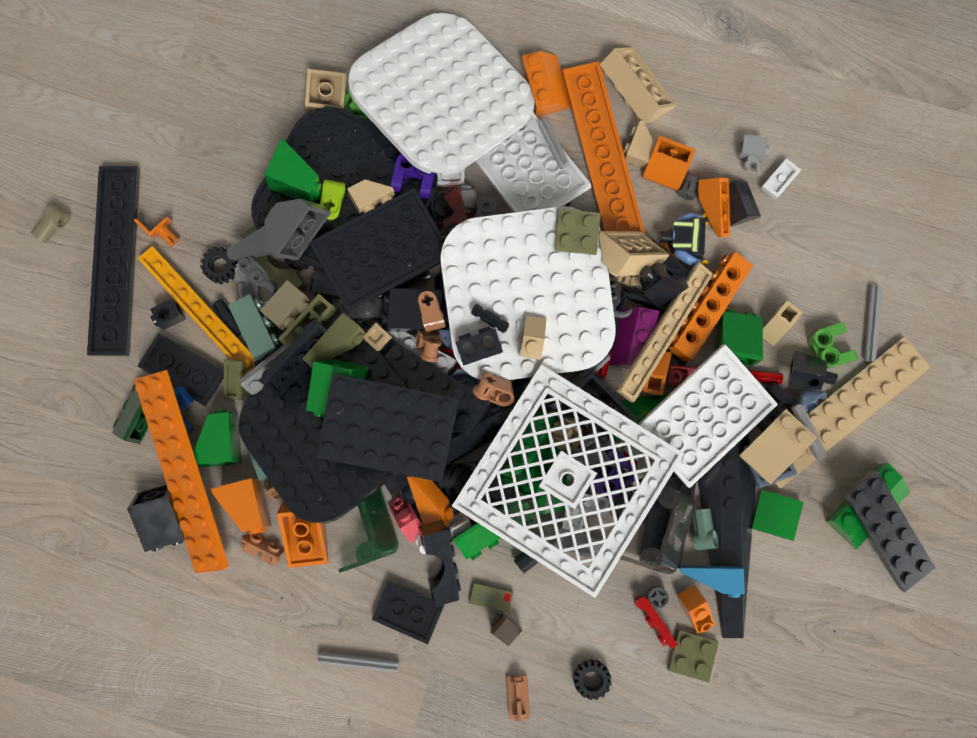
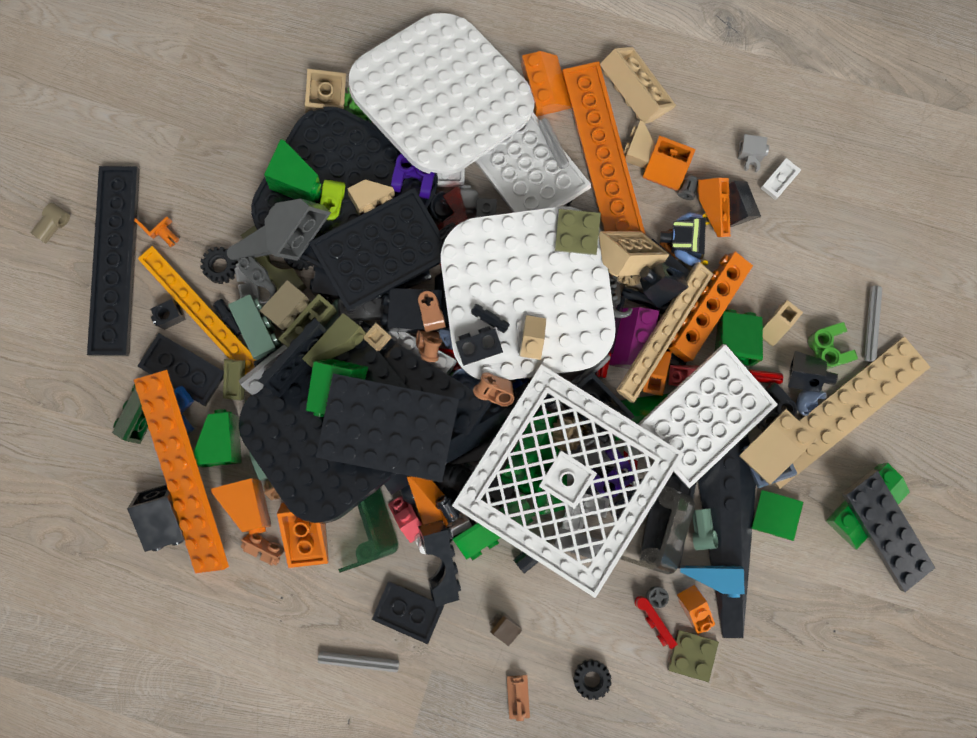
(444, 504): none -> black pin
(491, 597): olive tile -> none
(801, 415): light grey axle -> none

